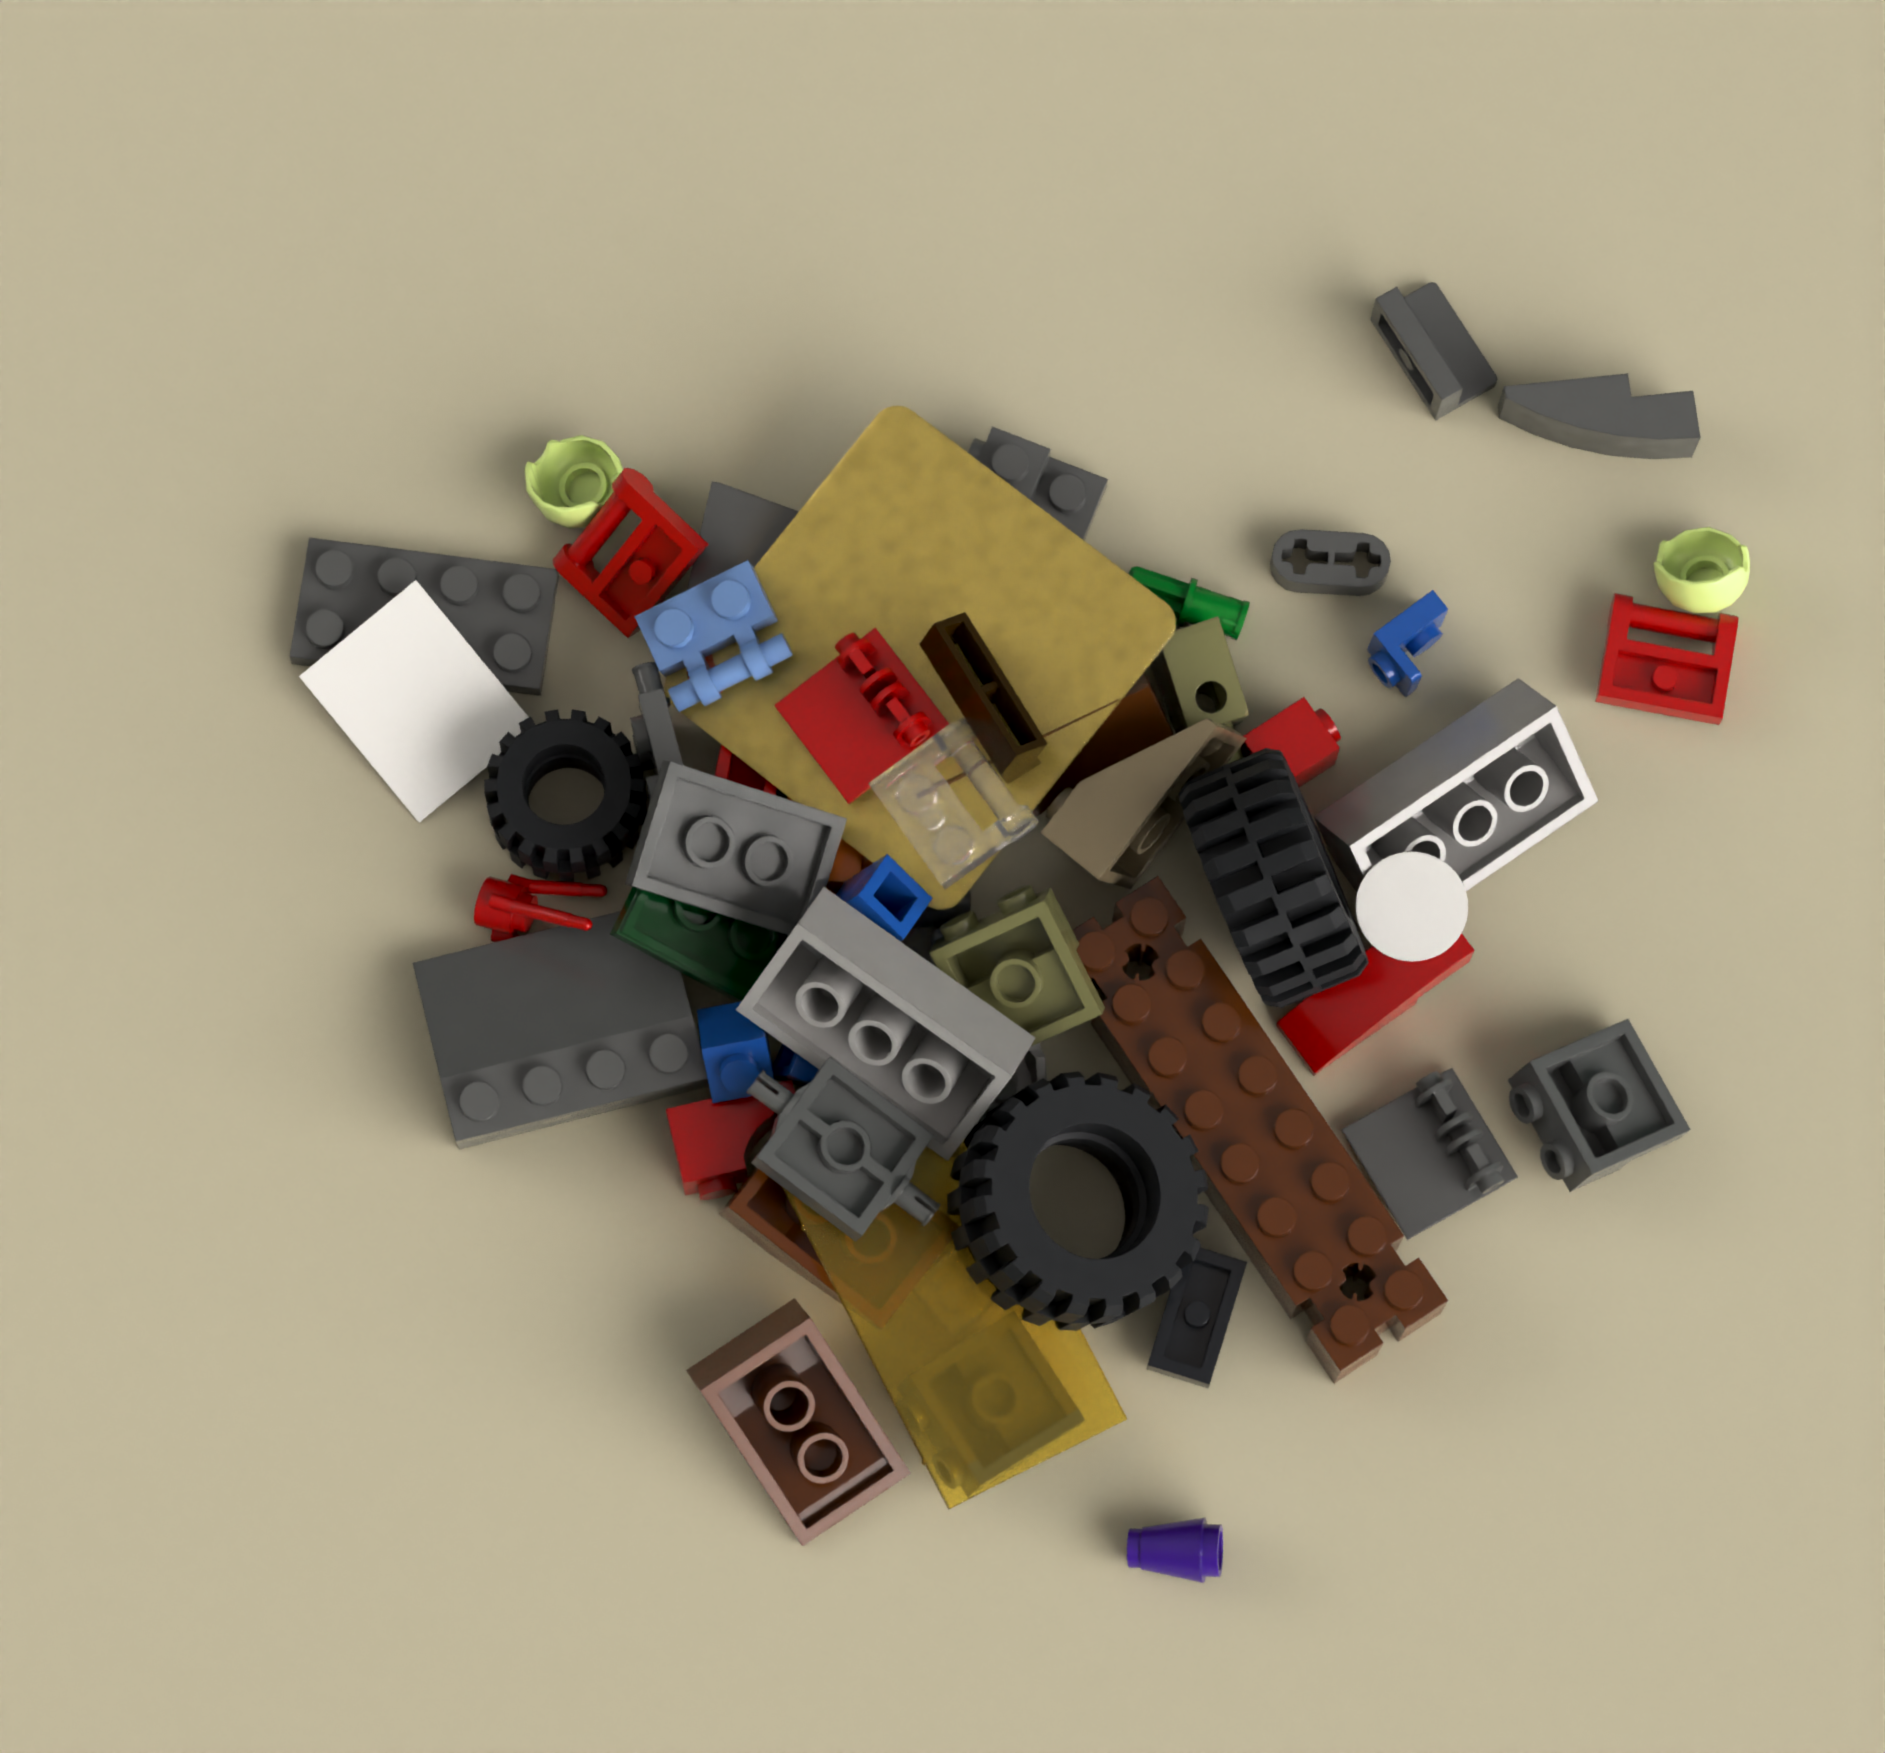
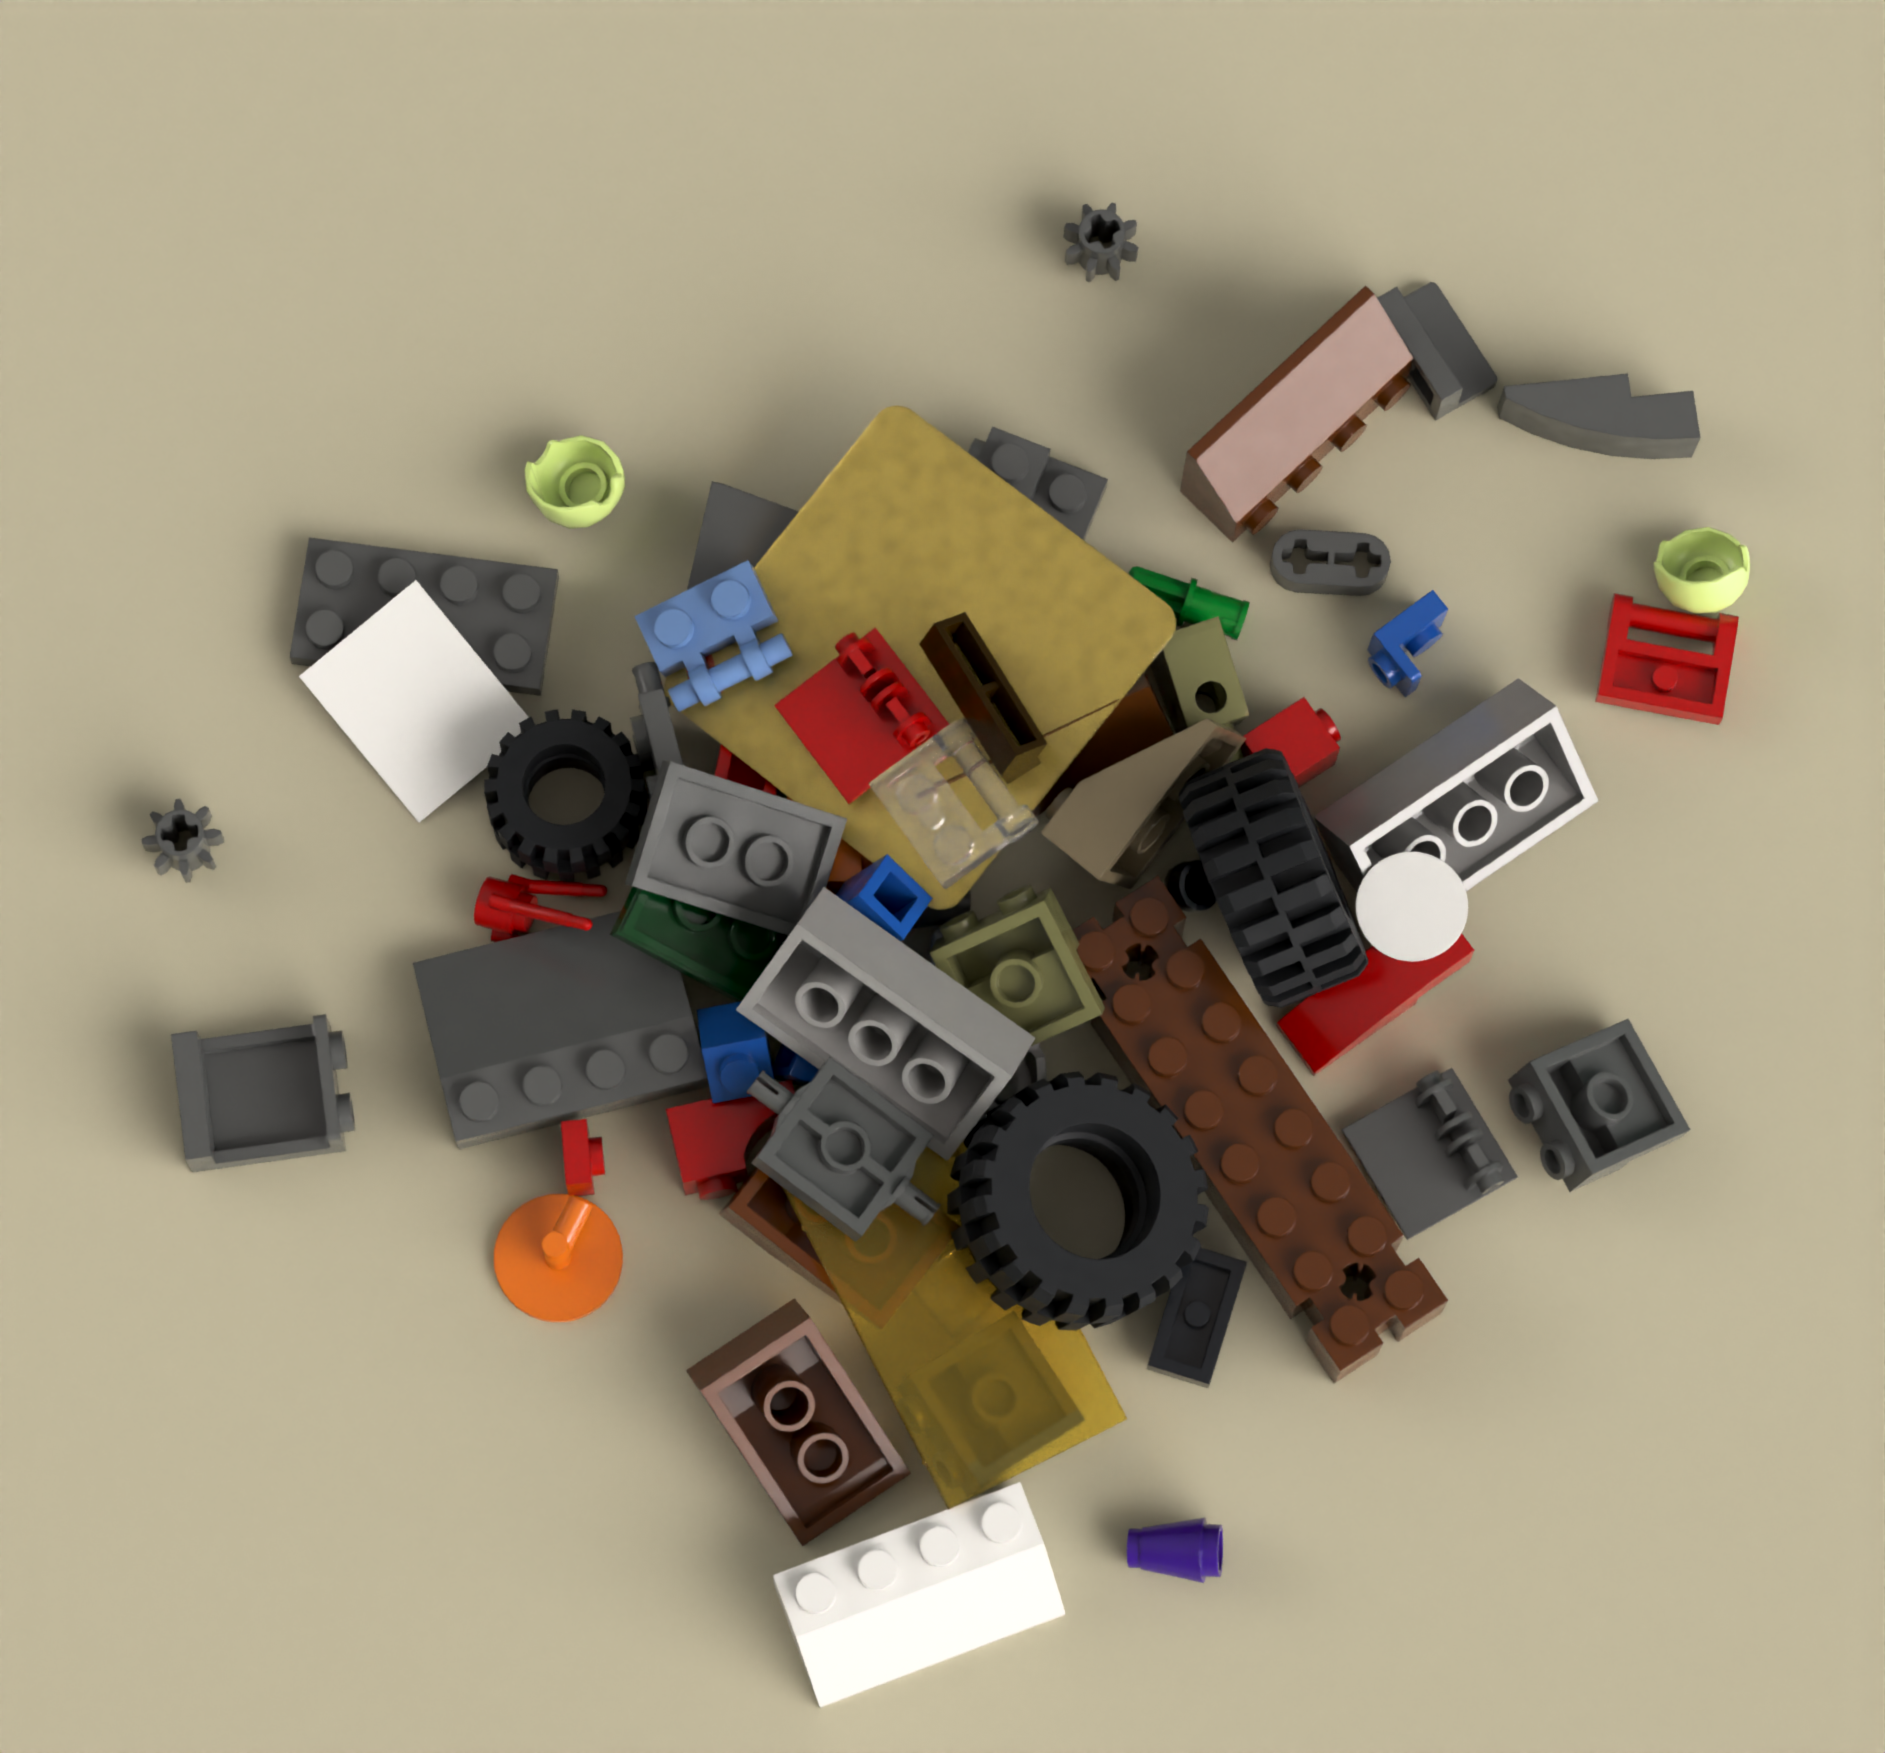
(168, 834): none -> dark grey gear
(261, 1095): none -> dark grey panel
(558, 1258): none -> orange shield
(581, 1157): none -> red plate
(644, 566): red plate -> none
(919, 1594): none -> white slope
(1108, 228): none -> dark grey gear
(1190, 890): none -> black hinge
(1298, 418): none -> slope

